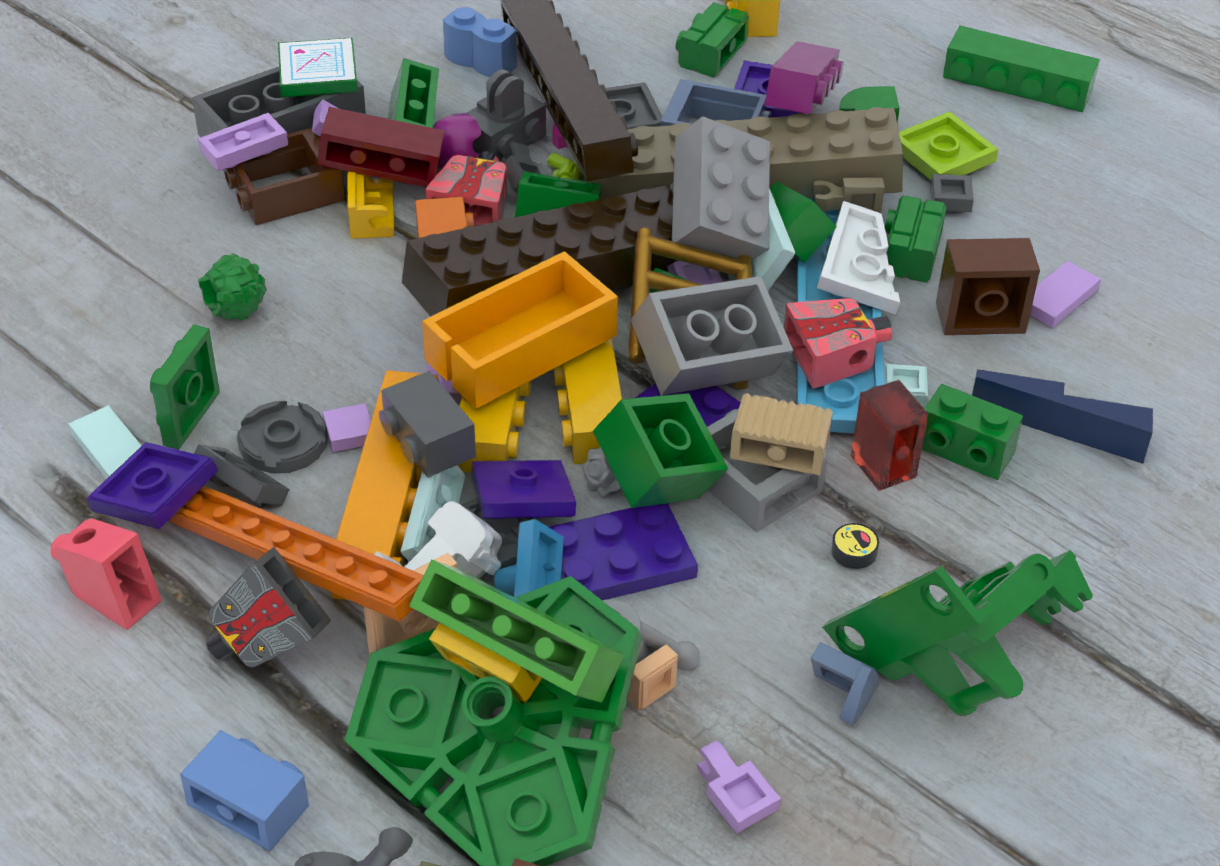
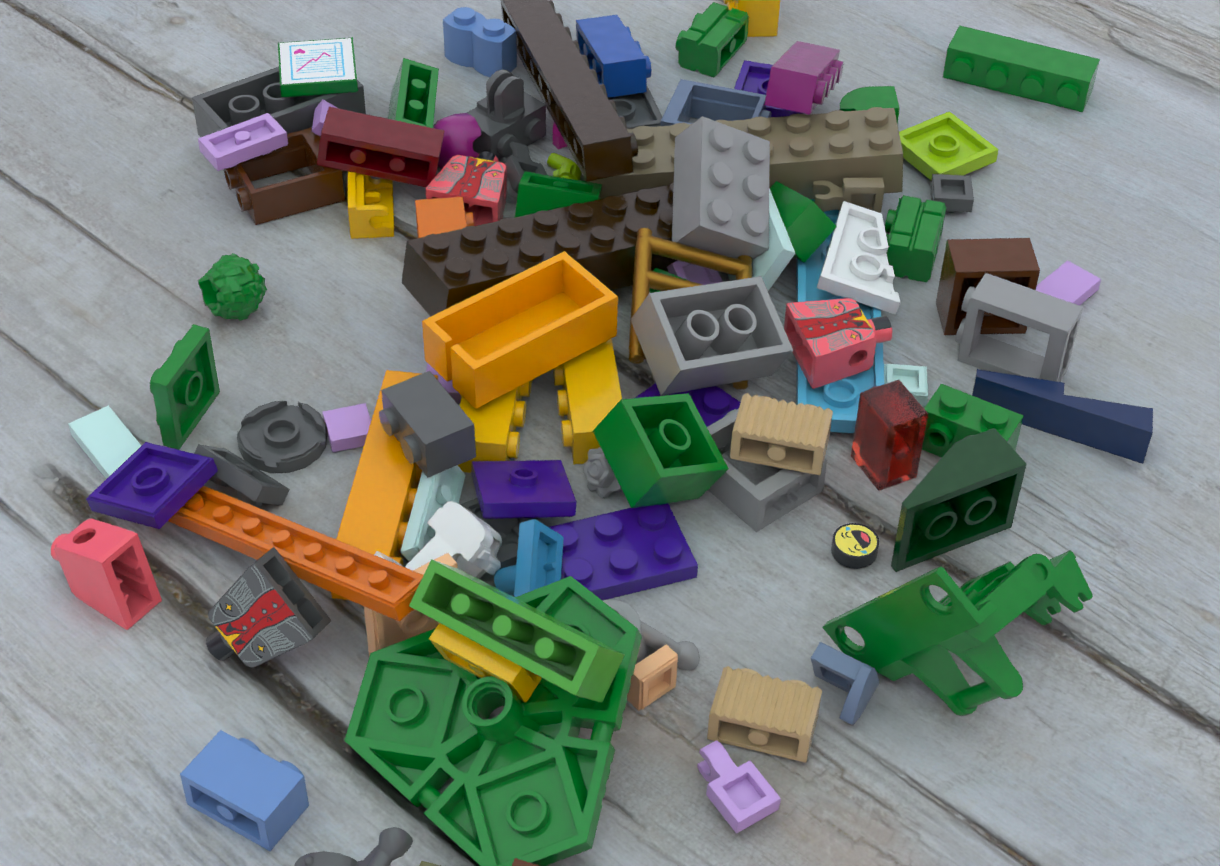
(613, 55): none -> blue brick
(764, 713): none -> tan brick
(960, 499): none -> dark green slope
(1025, 307): none -> light grey window

